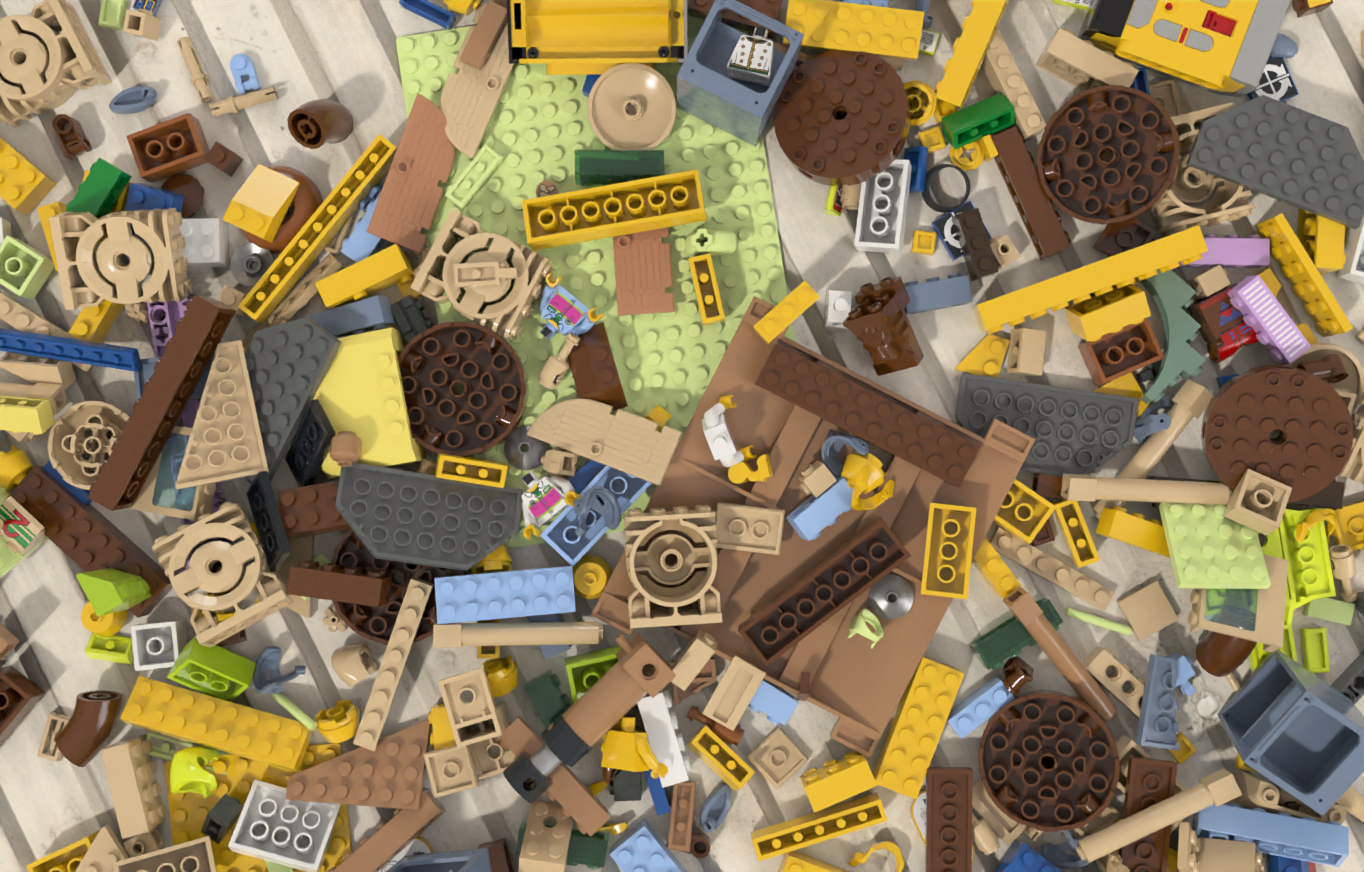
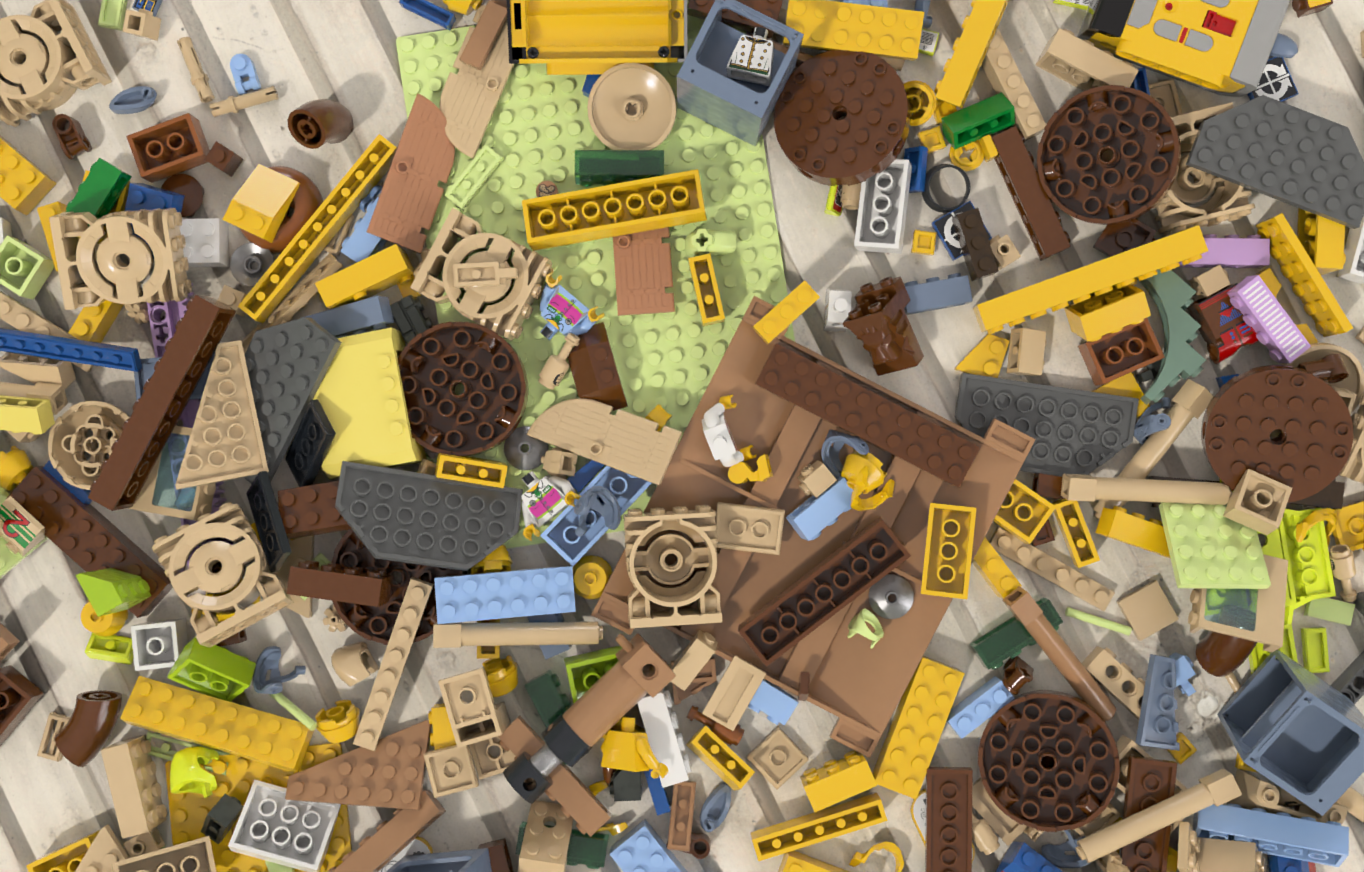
(345, 448): medium nougat head -> none

